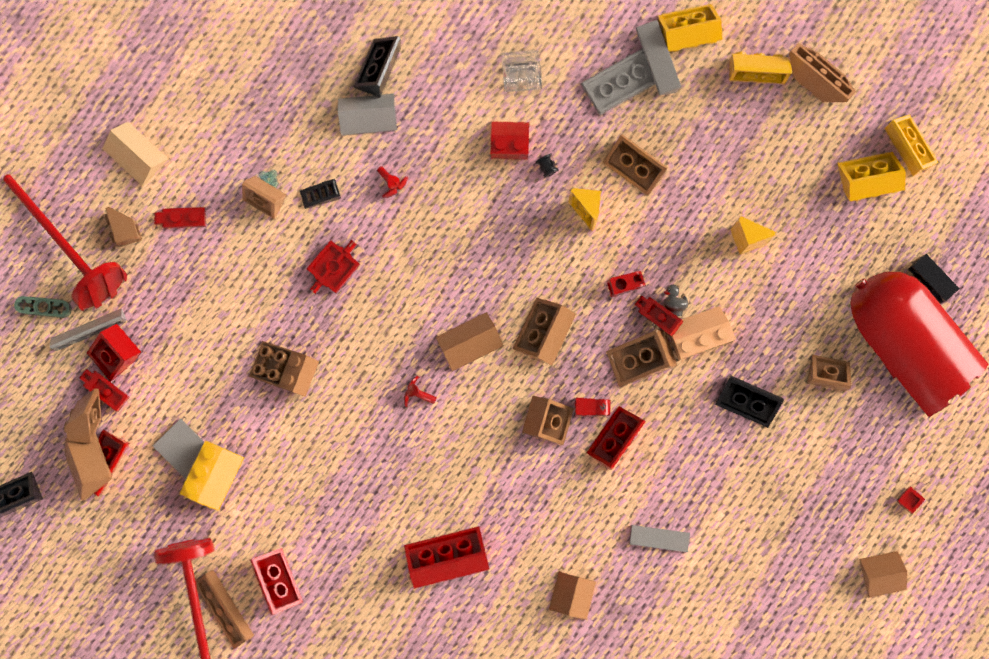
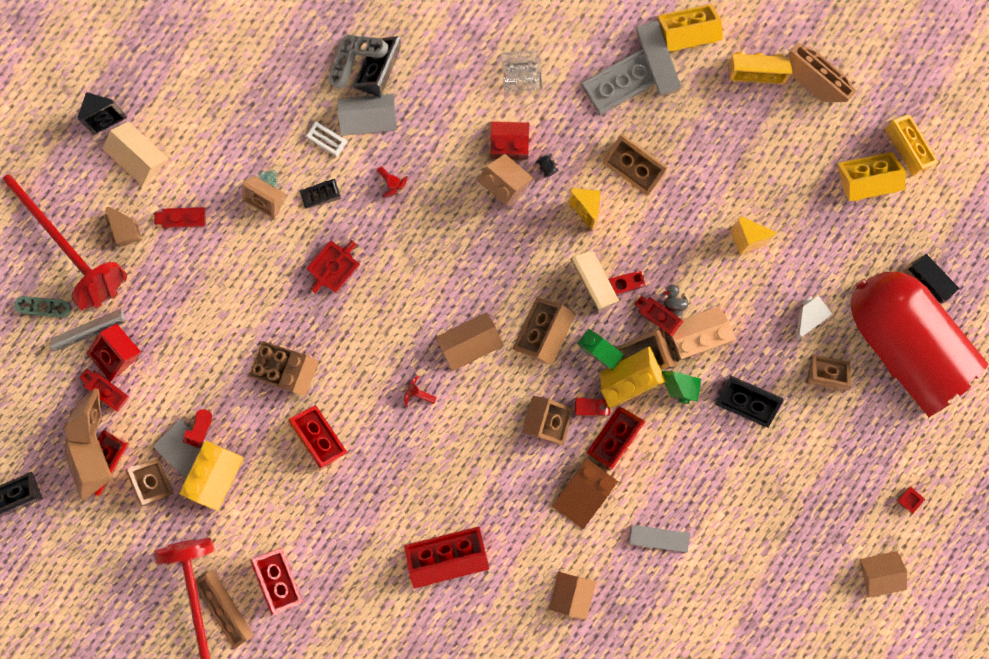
(99, 113): none -> black slope
(149, 482): none -> medium nougat slope
(201, 426): none -> red leg
(317, 437): none -> red slope
(322, 145): none -> white tile
(353, 50): none -> light grey beam
(505, 180): none -> medium nougat slope
(585, 493): none -> dark orange slope
(595, 280): none -> tan slope
(600, 349): none -> green slope
(631, 378): none -> yellow slope
(682, 386): none -> green slope
(811, 315): none -> white slope

